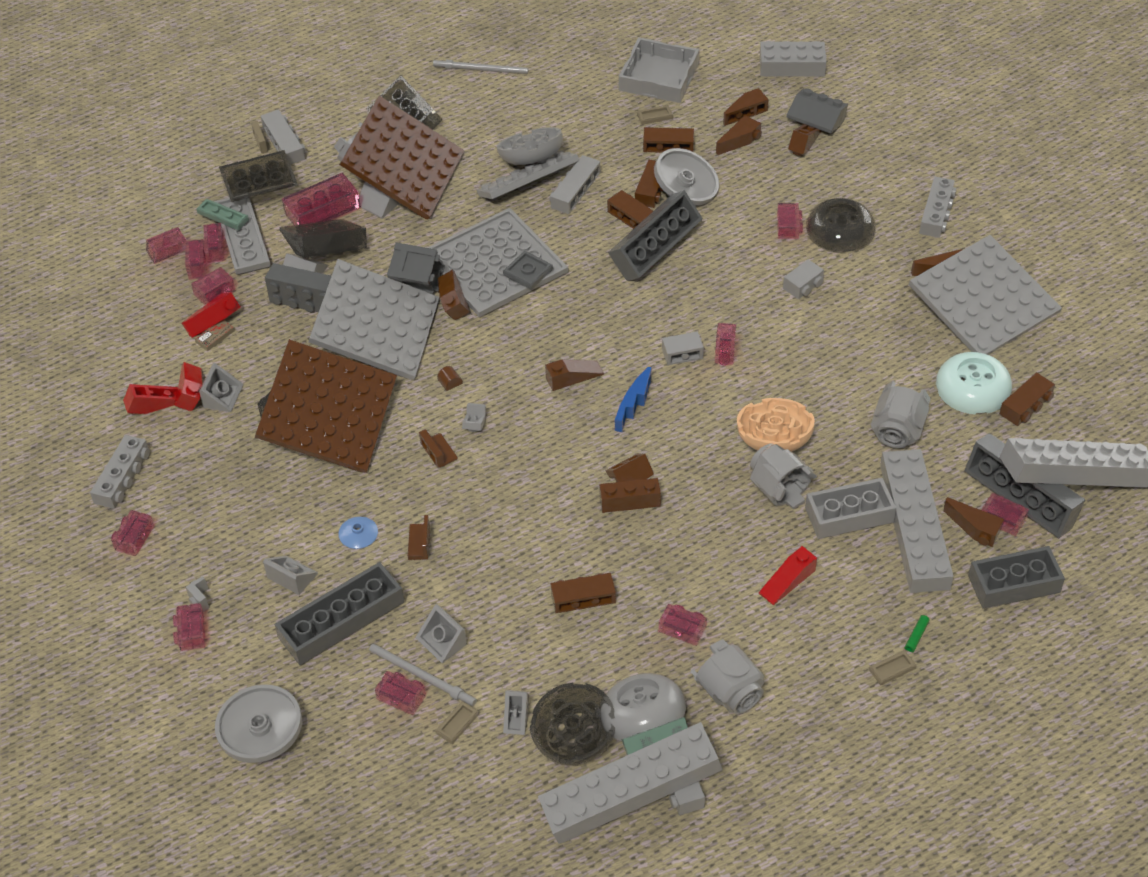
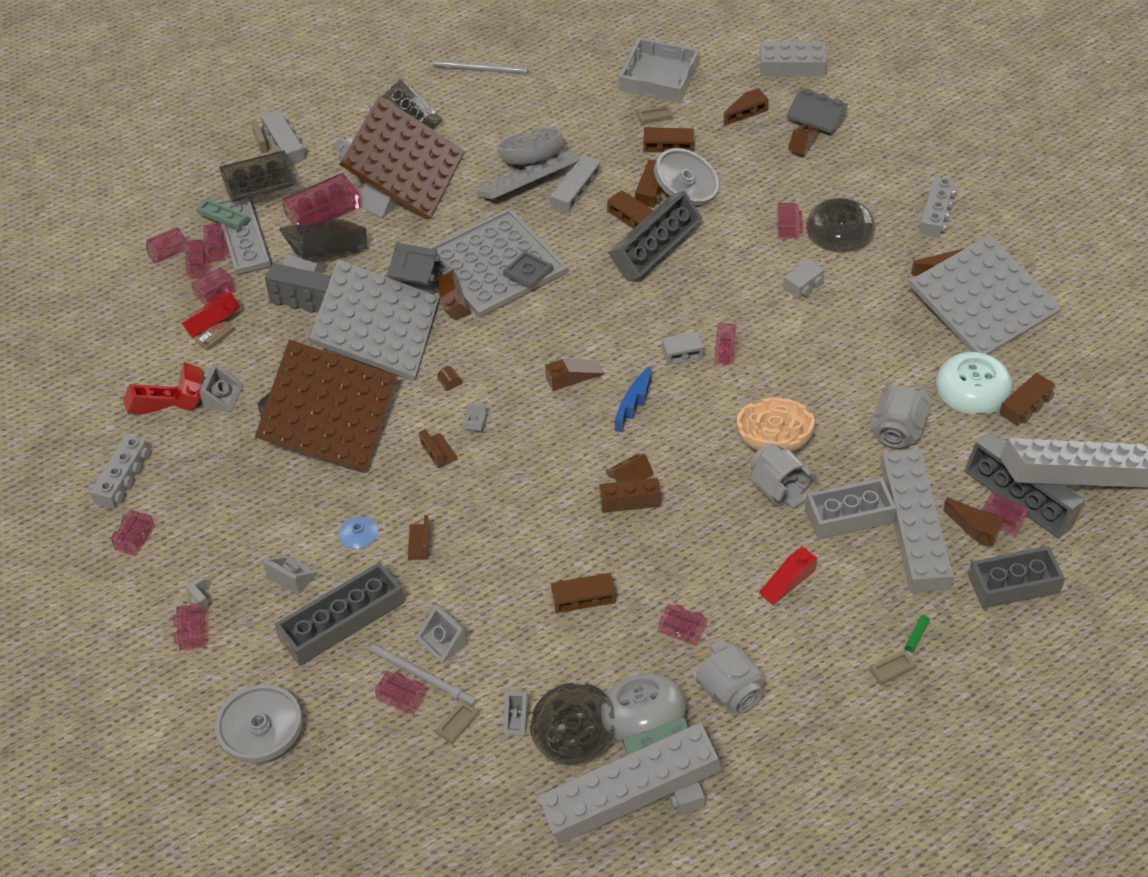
(740, 135): reddish brown slope -> none

